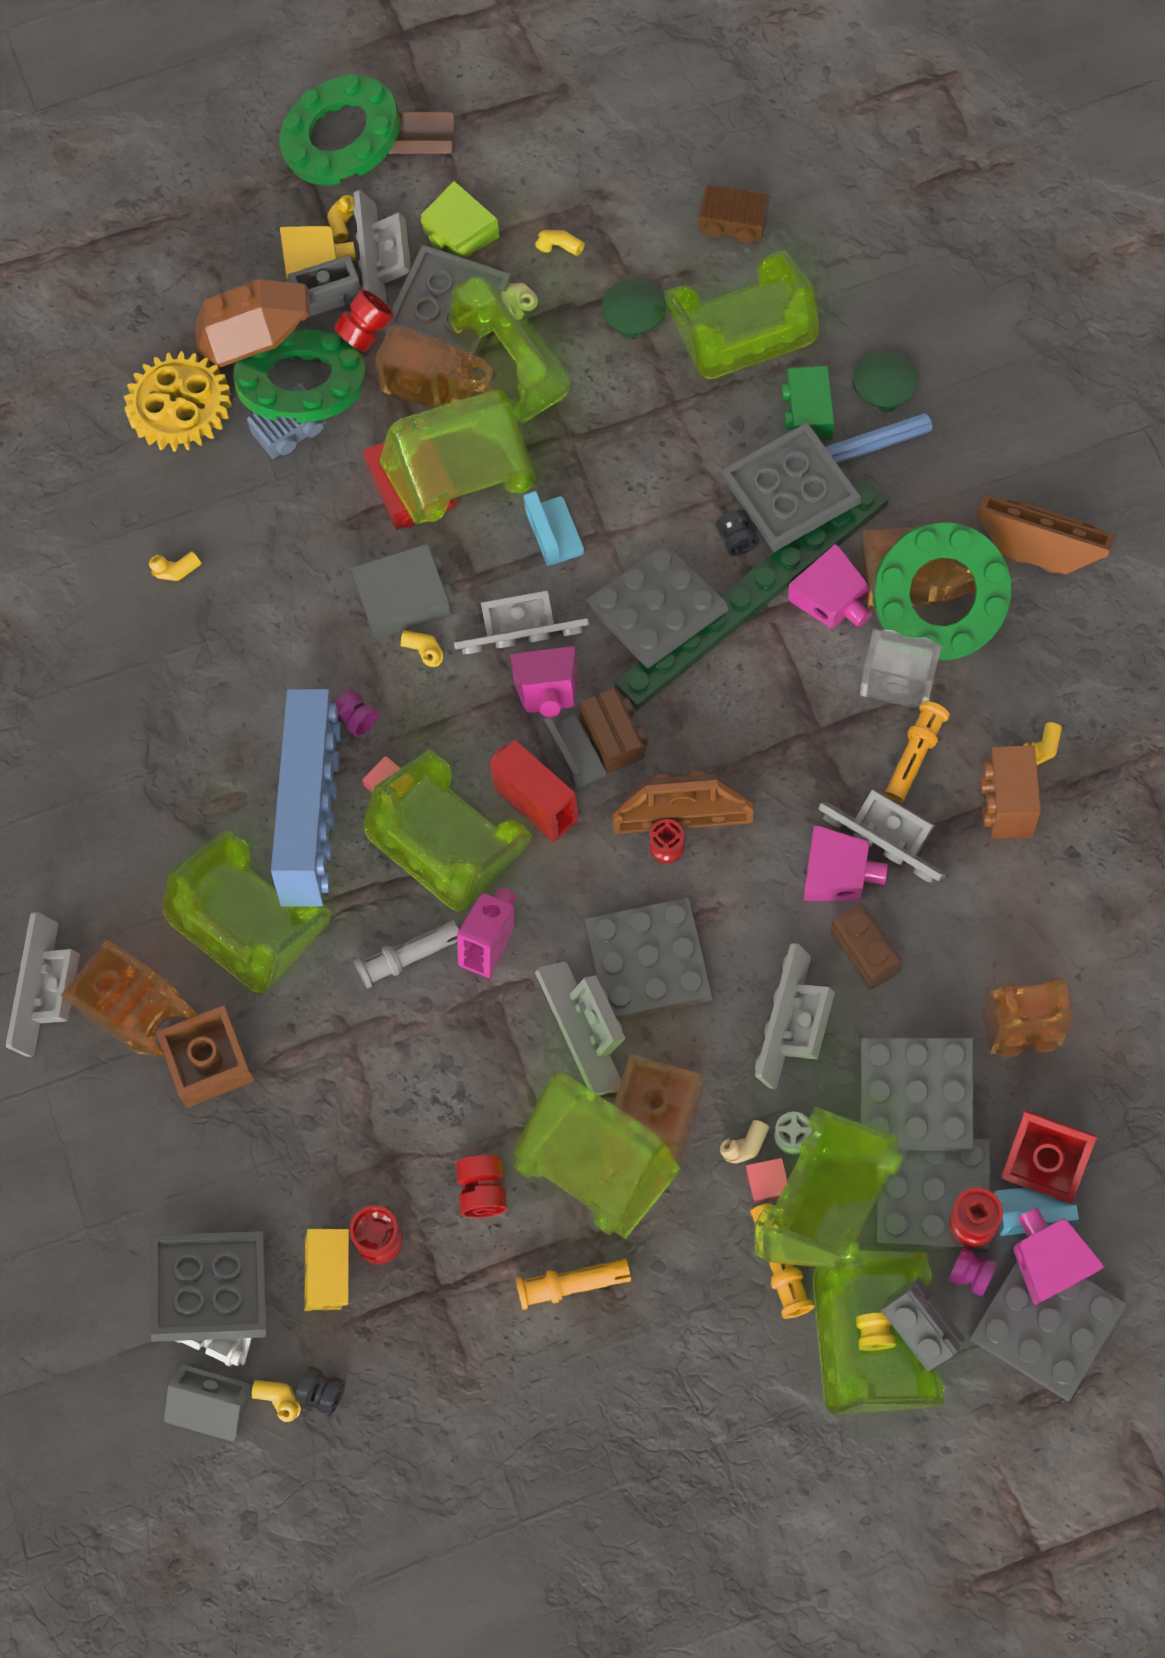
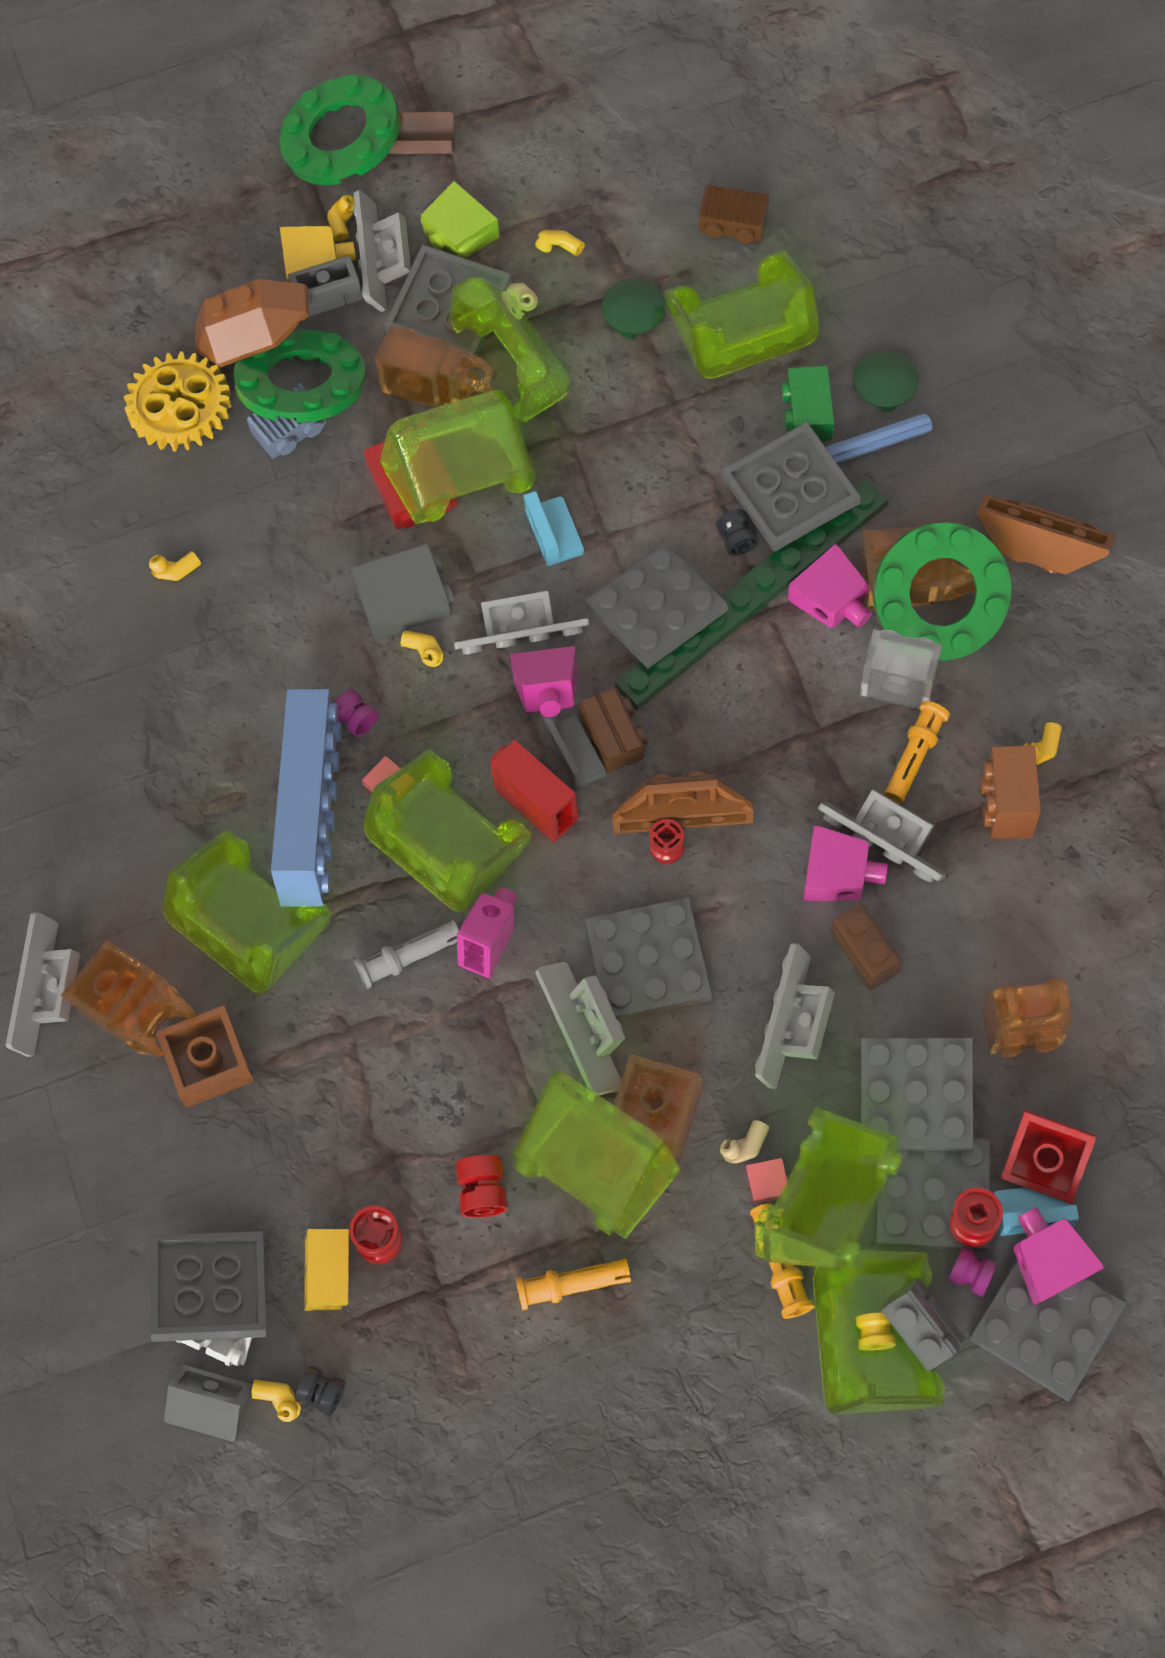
(367, 316): red wheel -> none
(794, 1125): light grey wheel -> none

